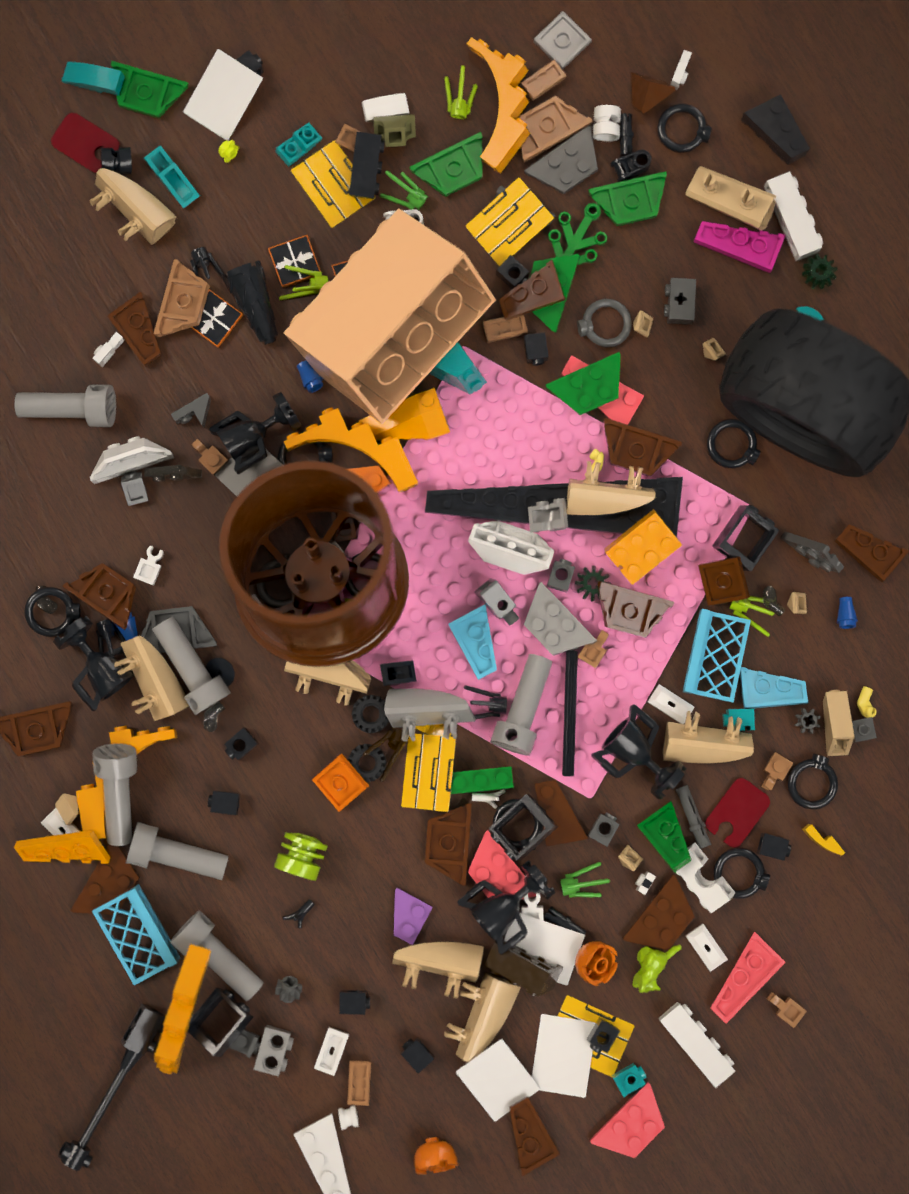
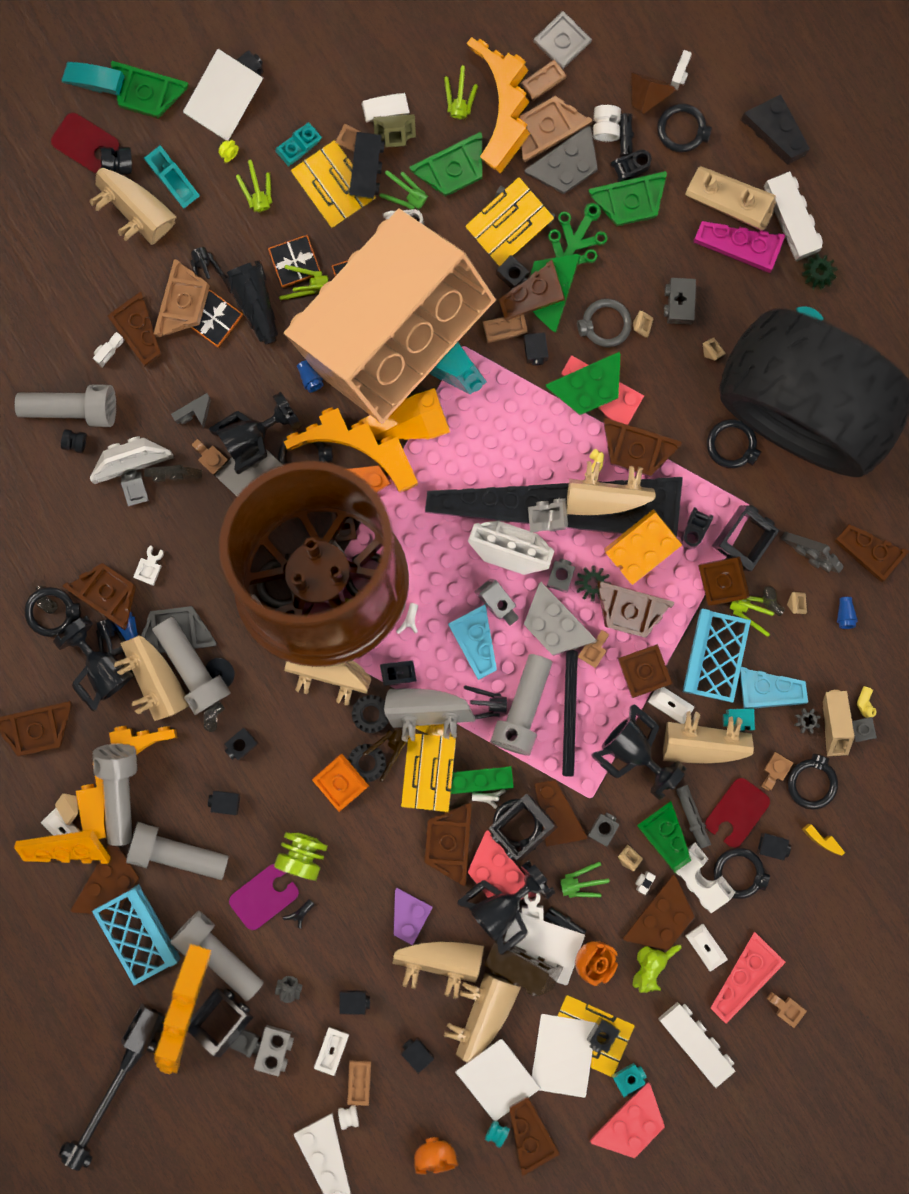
(73, 441): none -> black wheel
(258, 899): none -> magenta piece
(260, 201): none -> lime plant
(410, 619): none -> white bar
(497, 1134): none -> teal wheel
(644, 671): none -> reddish brown plate
(697, 525): none -> black piece

